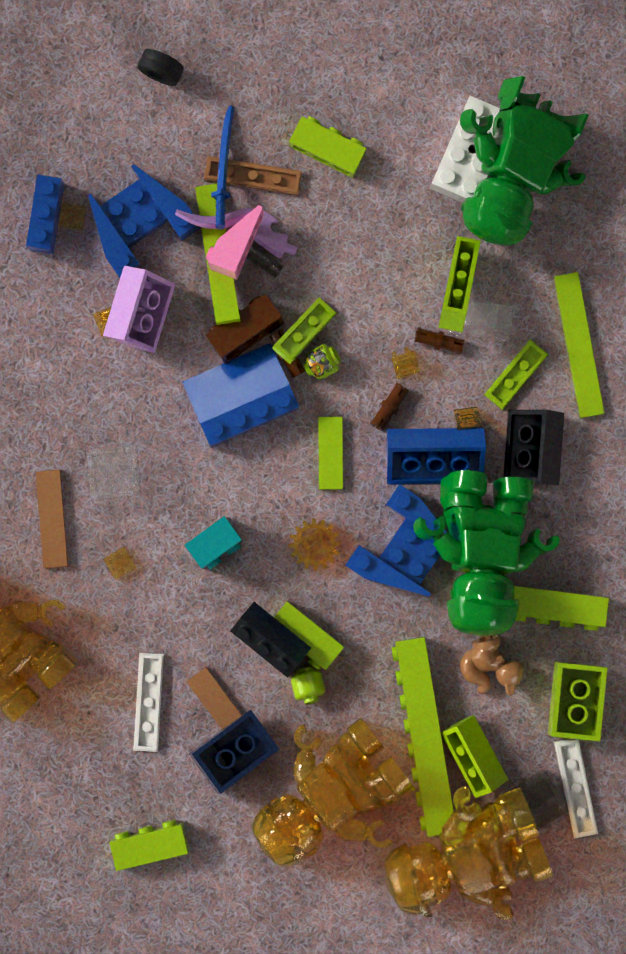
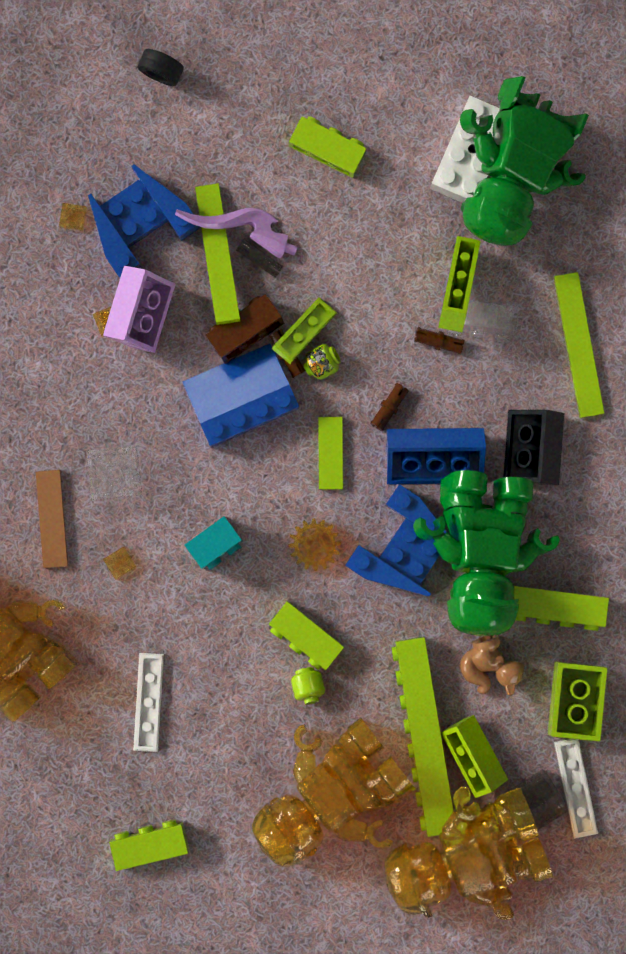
(45, 214): blue brick -> none
(214, 698): medium nougat tile -> none
(221, 193): blue sword -> none
(233, 247): bright pink slope -> none
(234, 752): dark blue slope -> none
(256, 176): medium nougat tile -> none
(270, 639): black slope -> none
(405, 363): clear yellow tile -> none
(467, 418): clear yellow tile -> none
(516, 374): lime tile -> none

